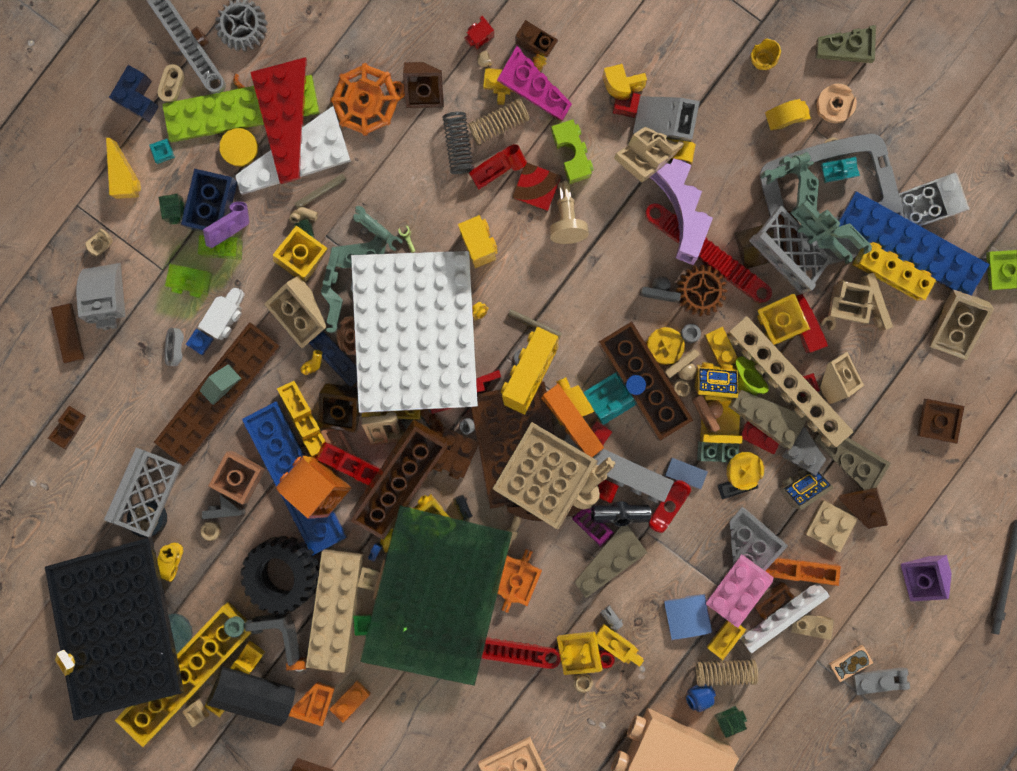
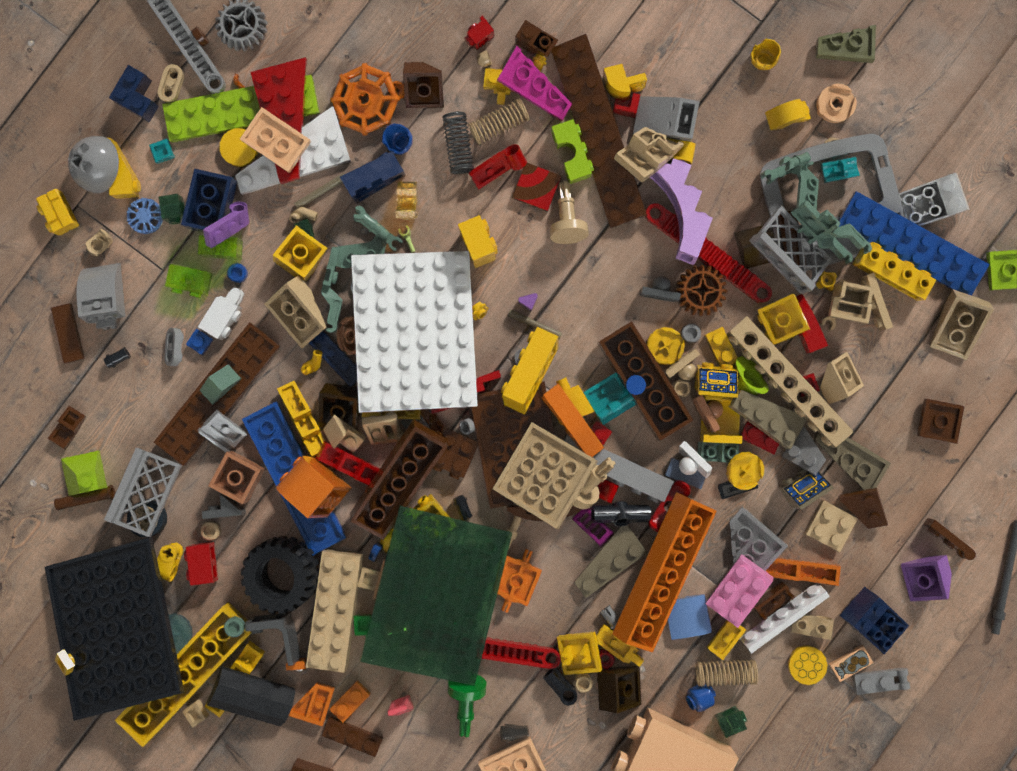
(56, 212): none -> yellow brick
(84, 473): none -> lime slope
(85, 498): none -> reddish brown pin
(94, 163): none -> light grey piece
(116, 358): none -> black pin
(144, 215): none -> medium blue wheel
(201, 563): none -> red brick
(222, 431): none -> light grey plate
(237, 273): none -> blue tile
(275, 140): none -> light nougat plate
(340, 432): none -> tan slope
(352, 736): none -> reddish brown plate
(372, 177): none -> dark blue wedge
(397, 139): none -> blue hair
(400, 706): none -> coral slope
(407, 200): none -> clear yellow brick
(466, 696): none -> green piece
(513, 732): none -> clear smoke cone
(528, 301): none -> medium lavender slope
(560, 685): none -> black piece
(598, 130): none -> reddish brown plate
(619, 688): none -> dark brown slope
(664, 573): none -> orange brick
(692, 461): none -> white tile
(807, 665): none -> yellow tile
(831, 276): none -> yellow plate
(874, 620): none -> dark blue slope
(950, 539): none -> reddish brown plate

